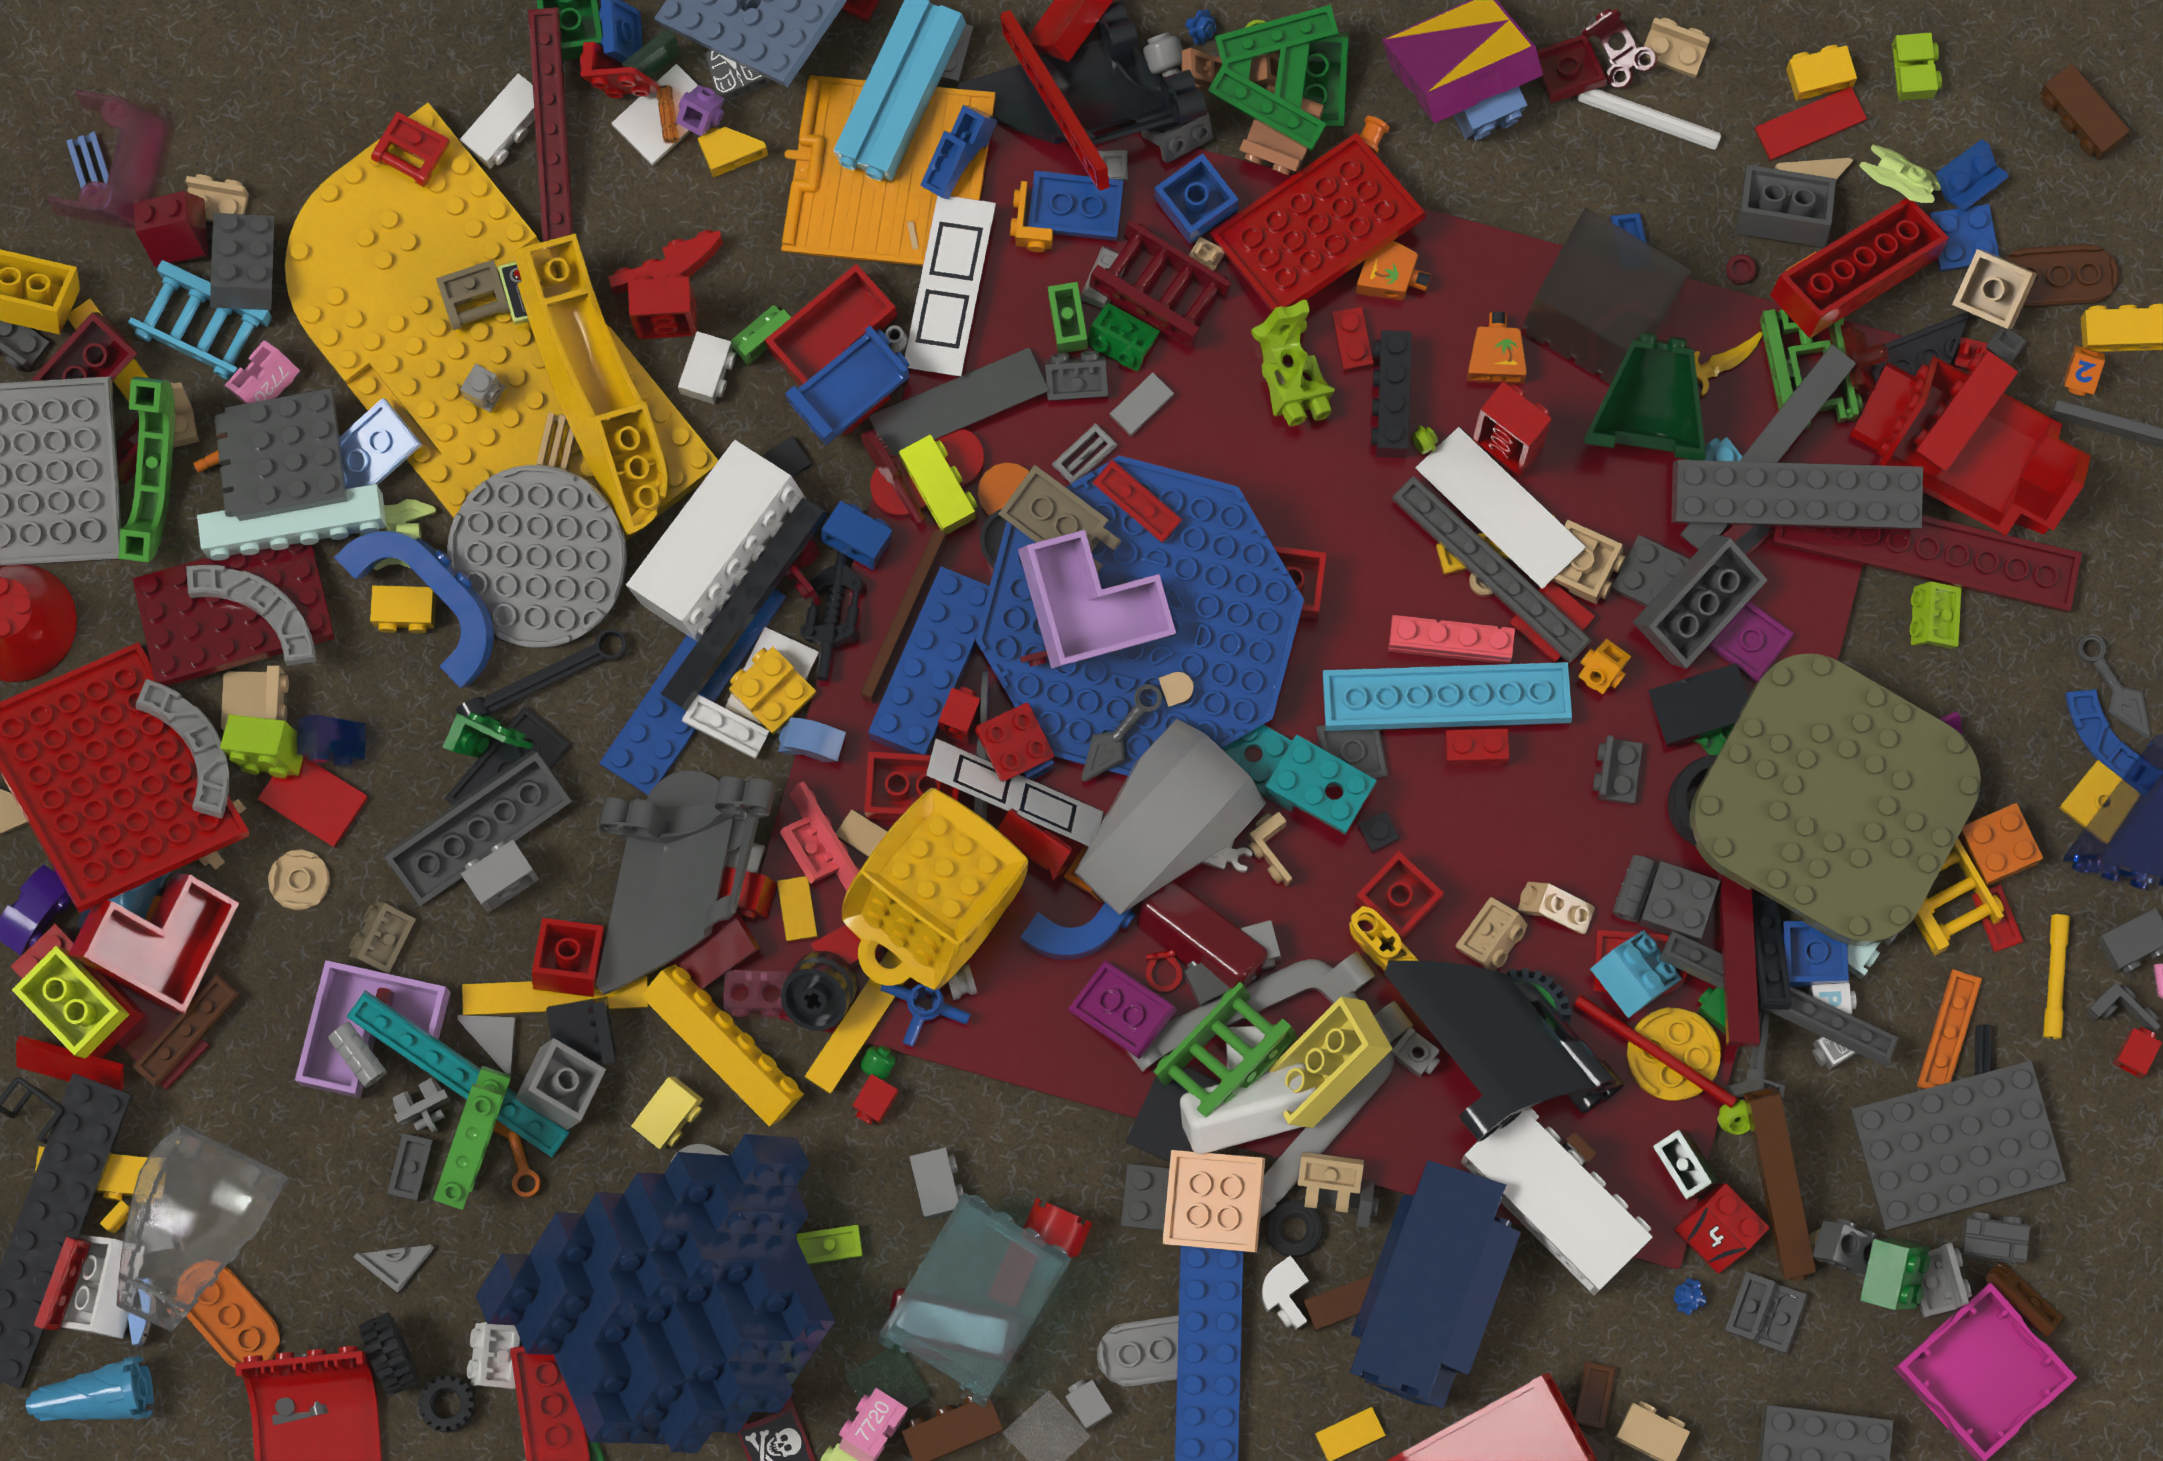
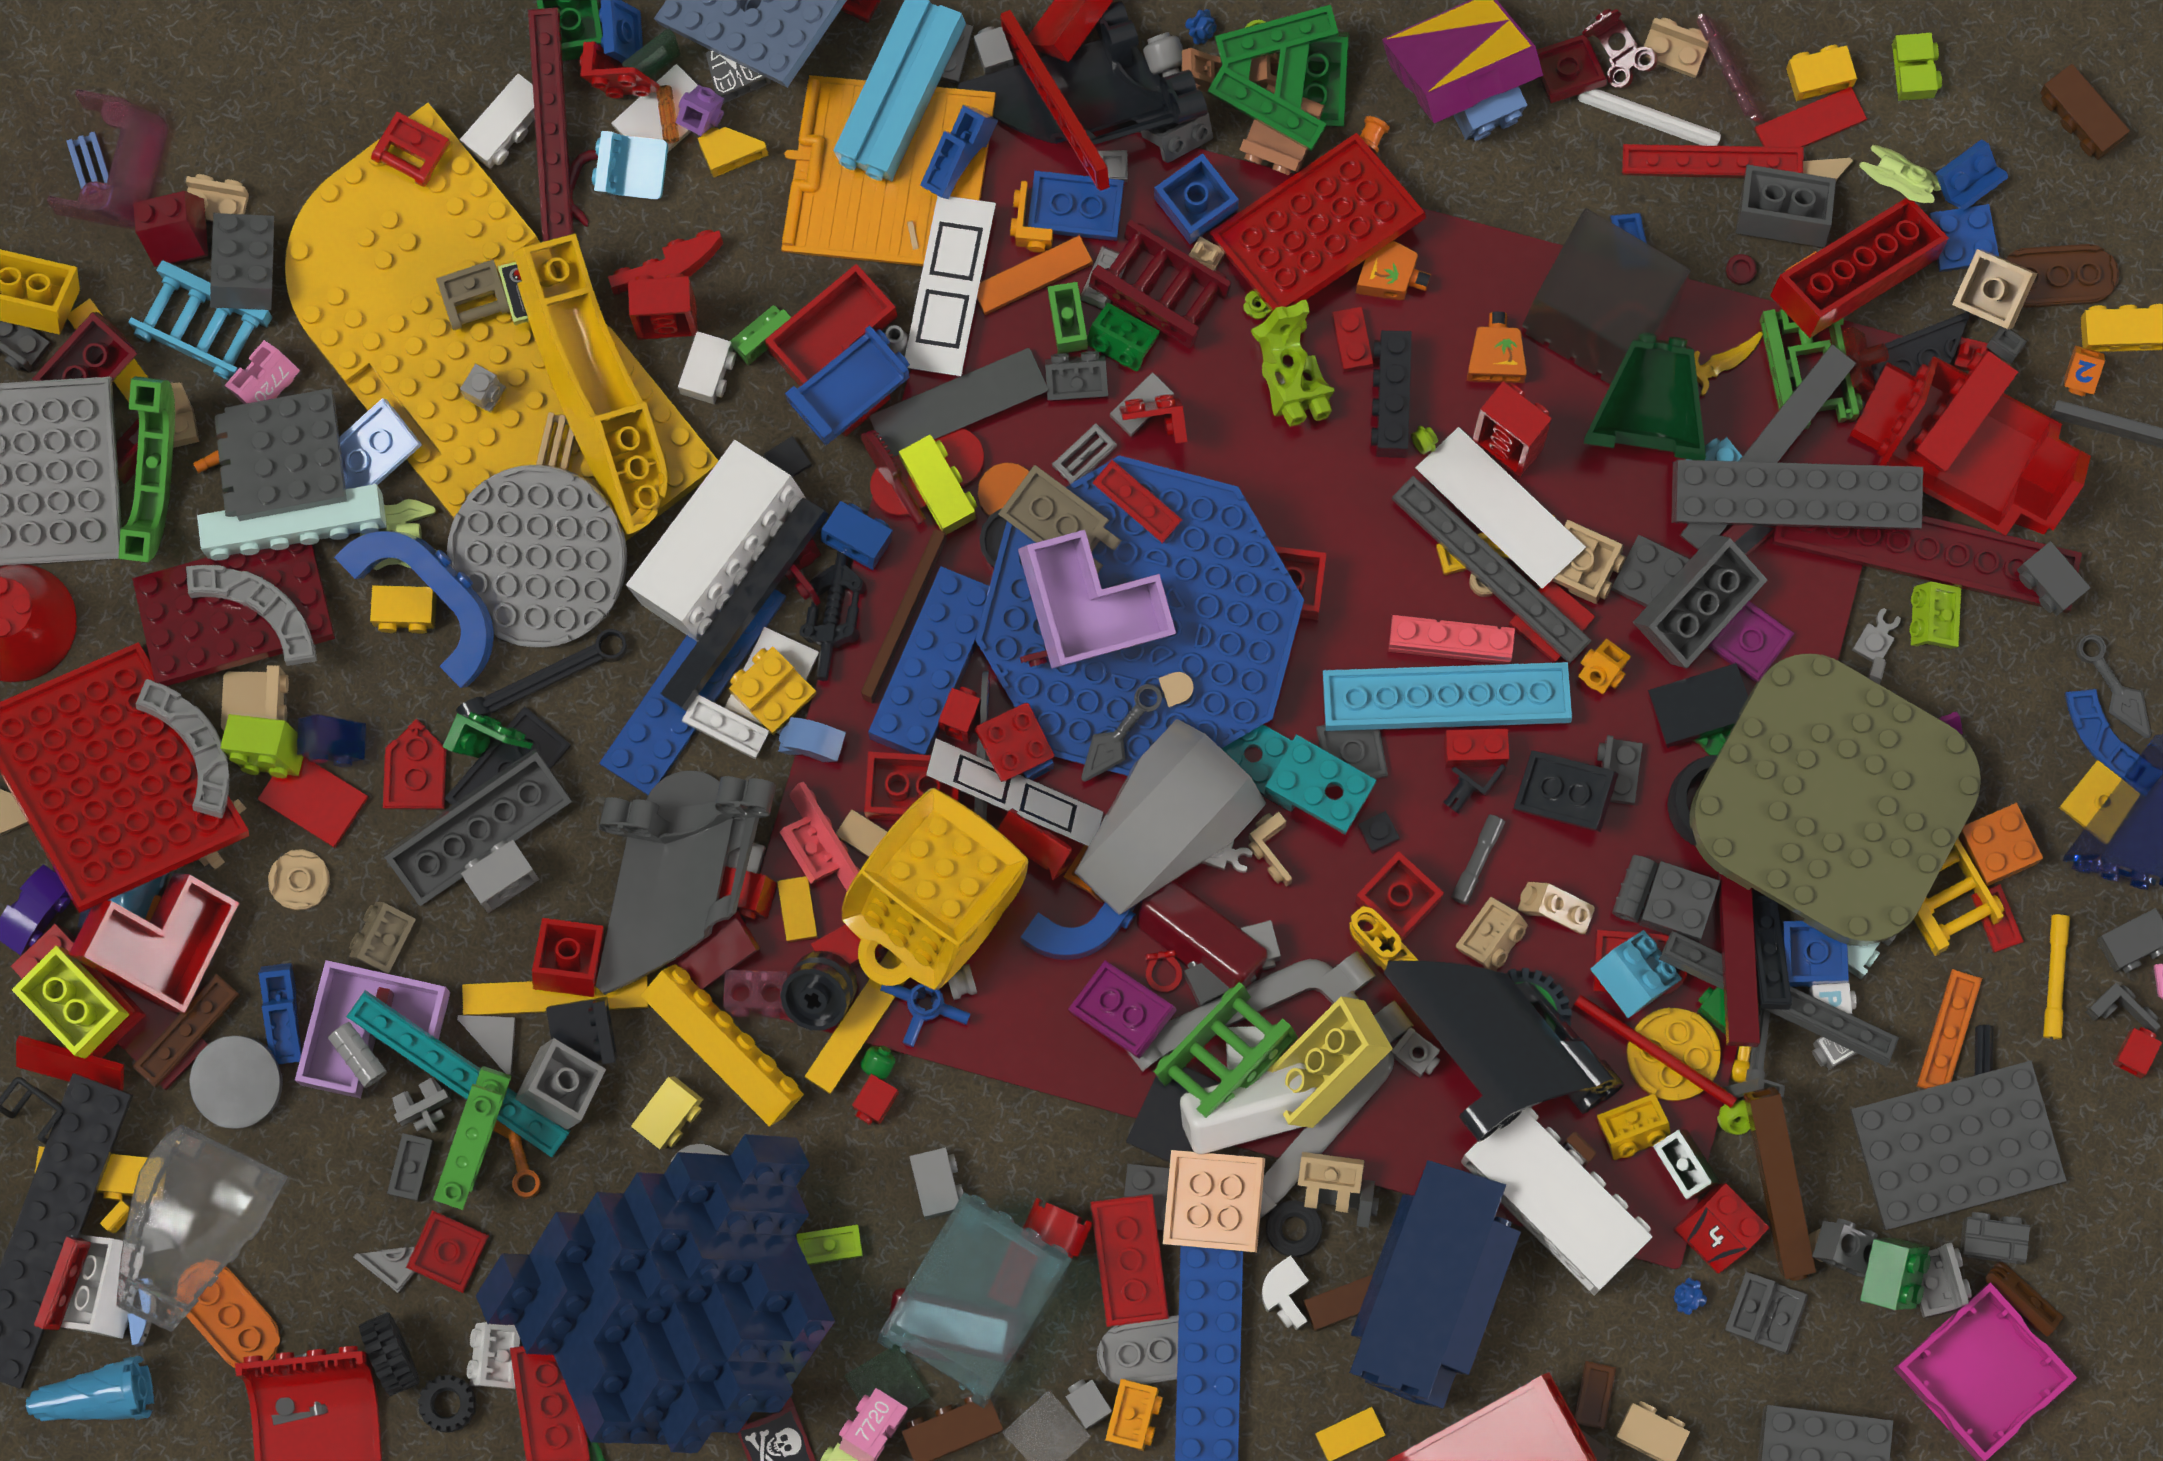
(235, 1081): none -> tile
(280, 1012): none -> blue slope
(415, 771): none -> red tile
(447, 1251): none -> red tile
(575, 169): none -> dark red animal
(630, 166): none -> bracket
(993, 50): none -> light grey brick
(1033, 275): none -> orange tile
(1129, 1260): none -> red tile
(1133, 1415): none -> light orange bracket
(1164, 405): none -> red bracket
(1251, 309): none -> lime plate
(1467, 786): none -> black bracket
(1470, 877): none -> dark grey piece
(1566, 791): none -> black plate
(1634, 1126): none -> yellow bracket
(1706, 160): none -> red tile
(1730, 69): none -> clear pink windscreen
(1741, 1064): none -> yellow bar
(1875, 640): none -> light grey plate
(1877, 670): none -> light grey tile
(2052, 579): none -> dark grey brick

